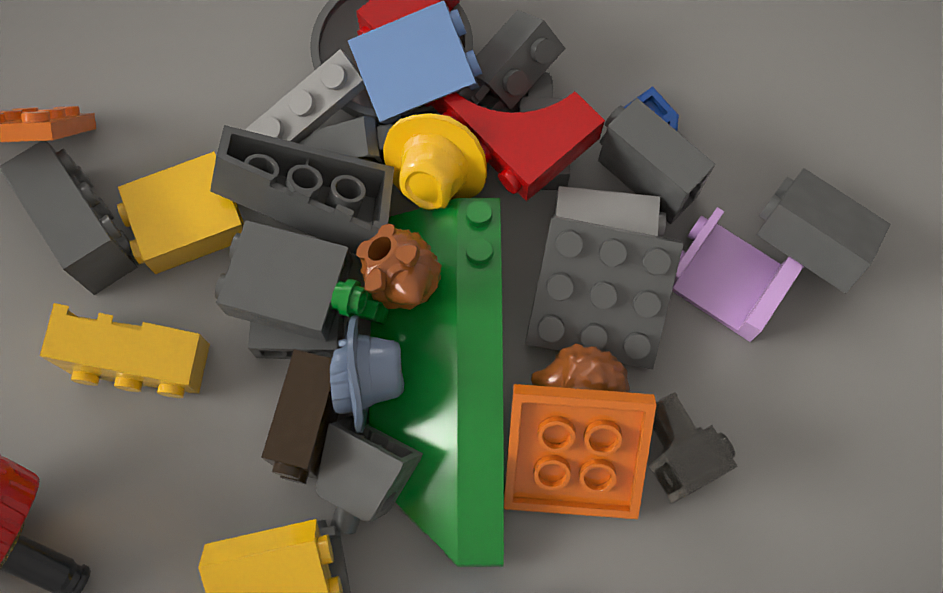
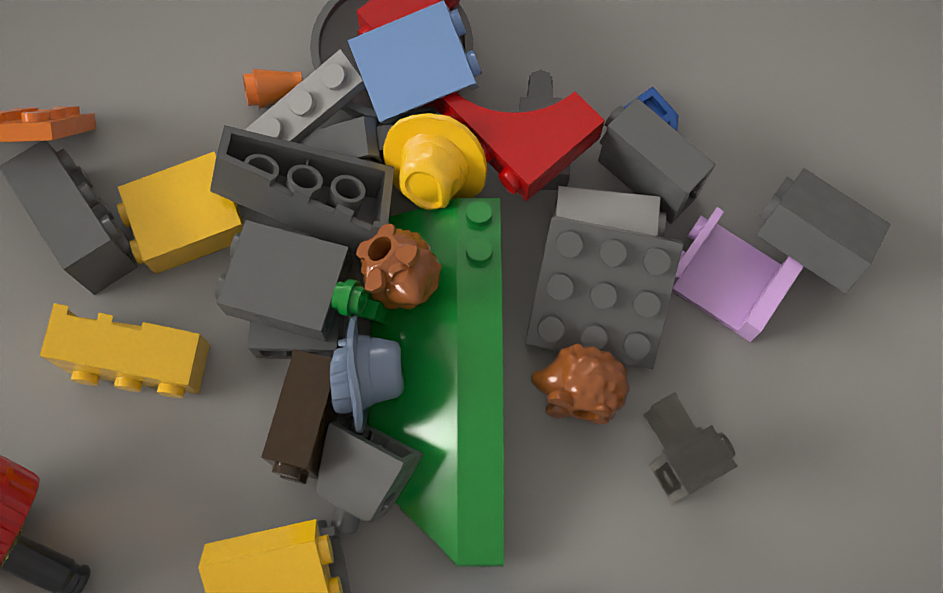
(269, 86): none -> orange cone
(513, 61): dark grey hinge -> none
(578, 451): orange plate -> none

